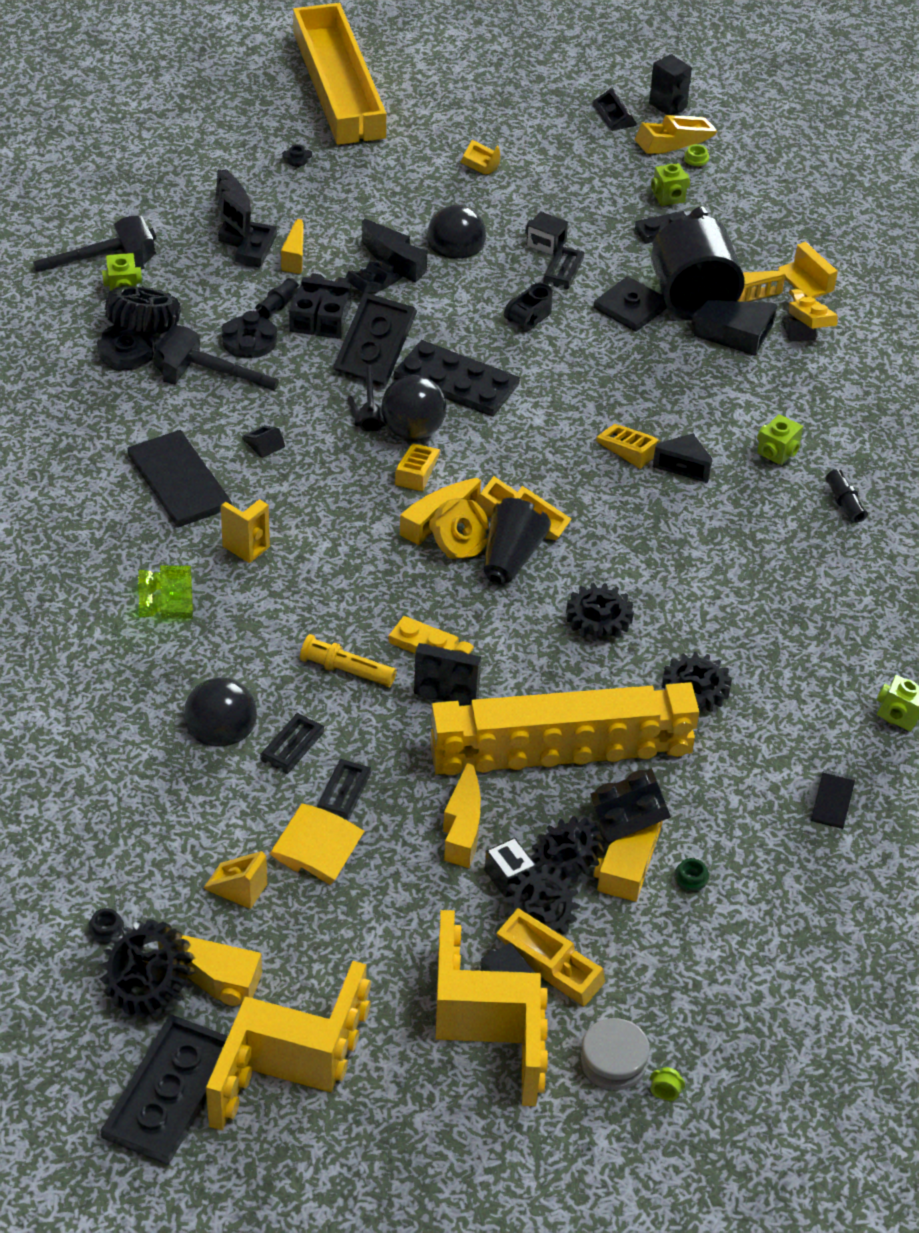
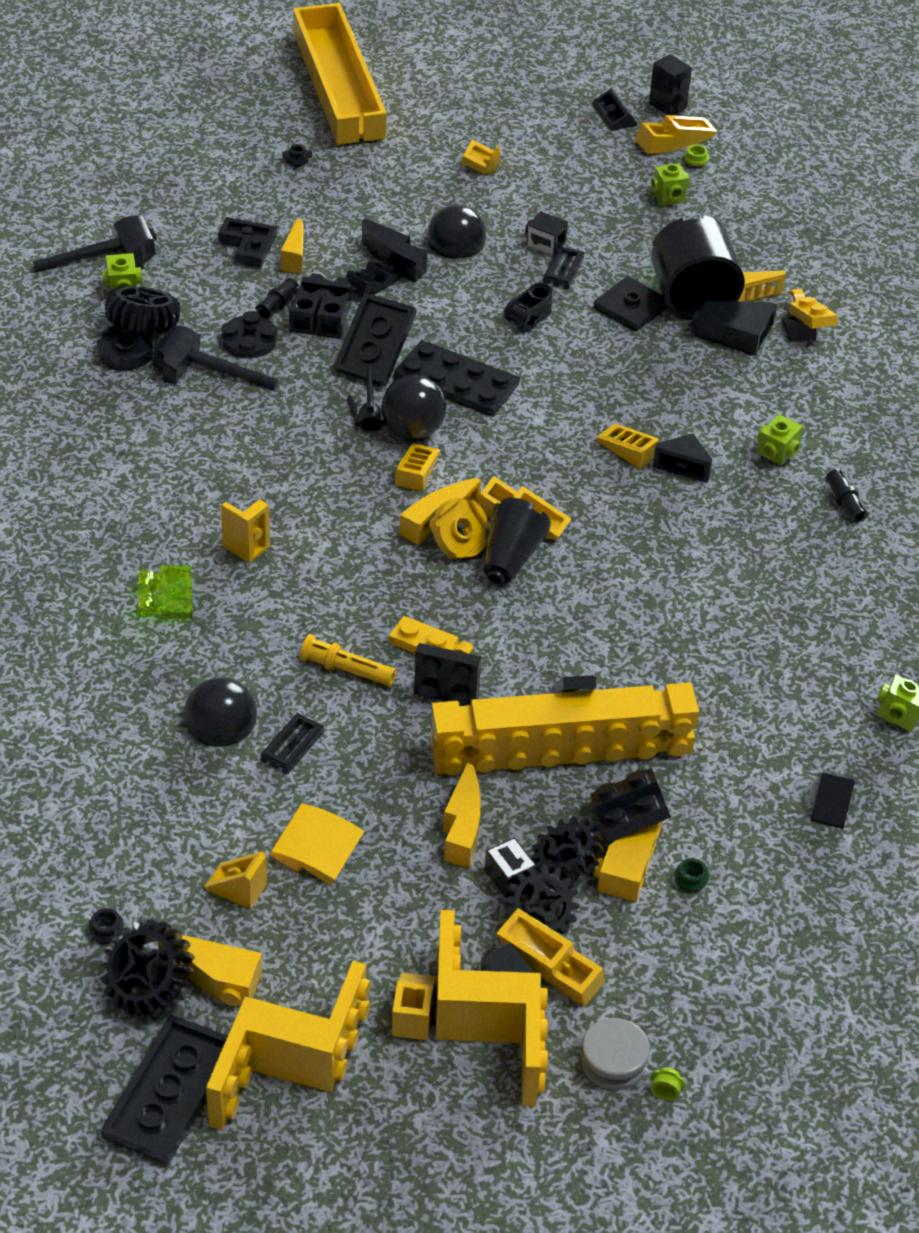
(178, 478): black tile -> none
(233, 202): black slope -> none
(265, 440): black slope -> none
(336, 809): black tile -> none
(413, 1006): none -> yellow slope
(574, 684): none -> black tile
(599, 612): black gear -> none
(651, 226): black plate -> none
(703, 676): black gear -> none
(810, 272): yellow panel -> none

